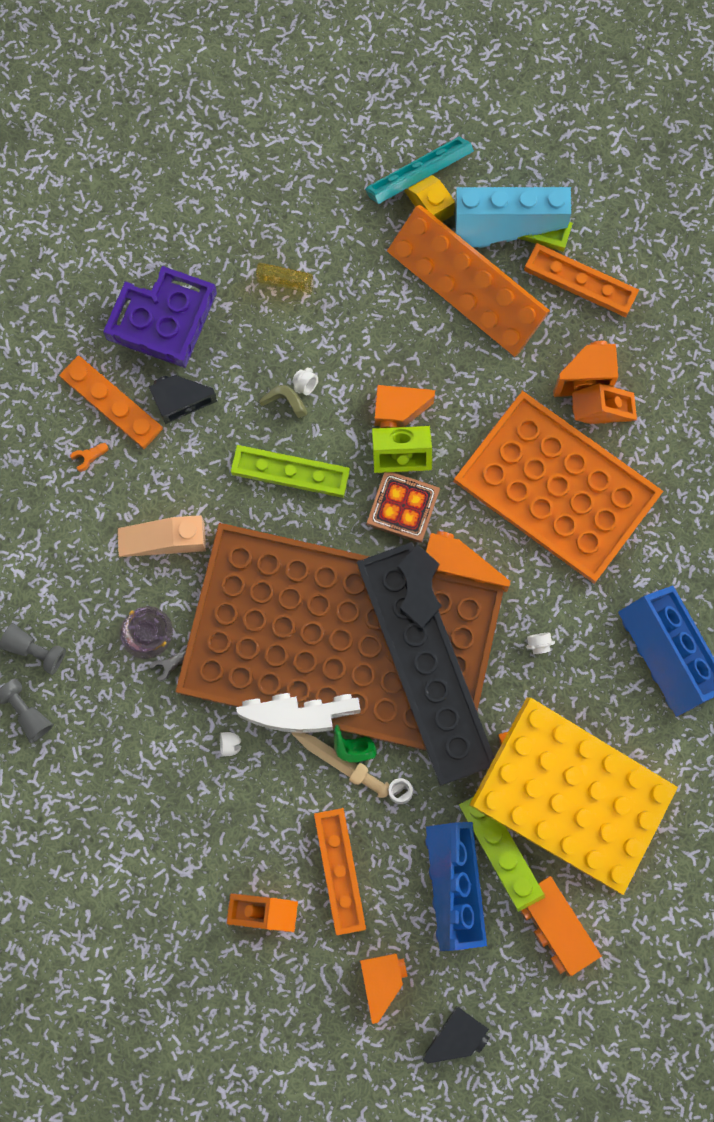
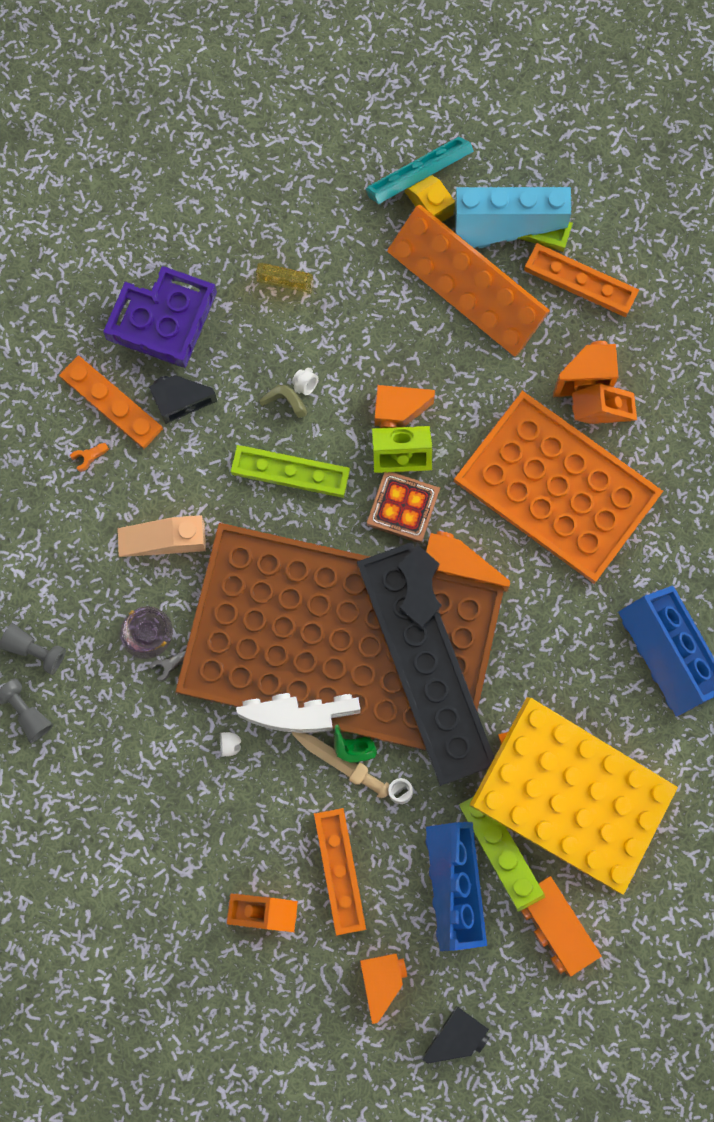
(540, 643): white plate -> none

